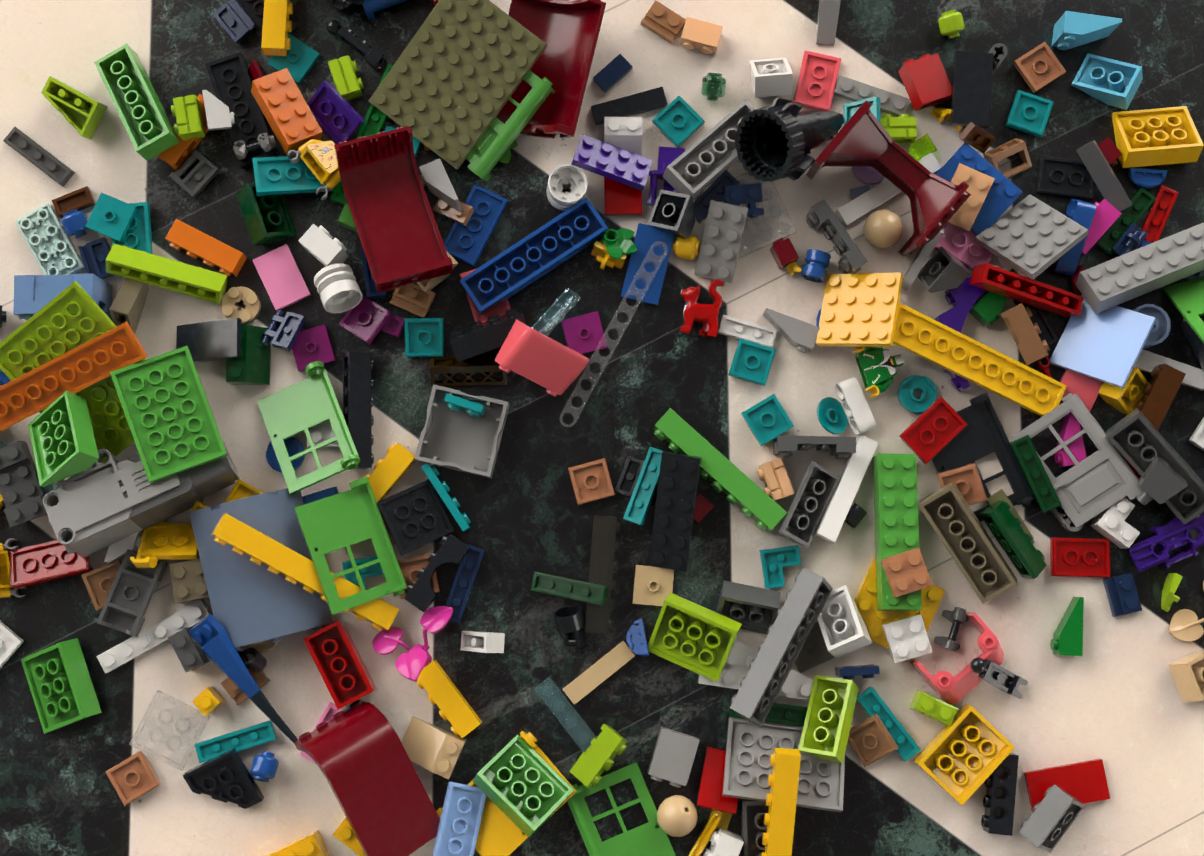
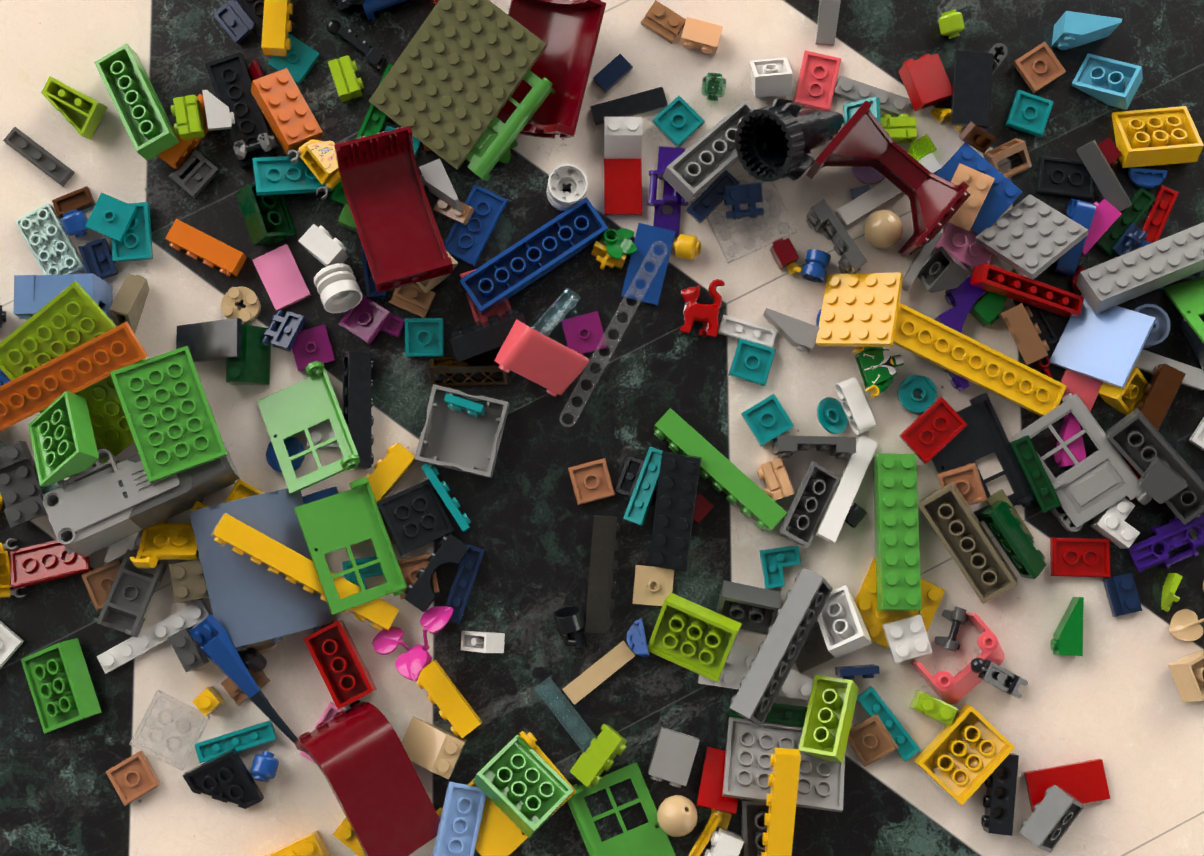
(166, 273): lime brick -> none
(334, 113): dark purple tile -> none
(569, 588): dark green tile -> none
(612, 162): plate -> none
(673, 214): black slope -> none
(721, 241): light grey plate -> none
(906, 572): nougat plate -> none

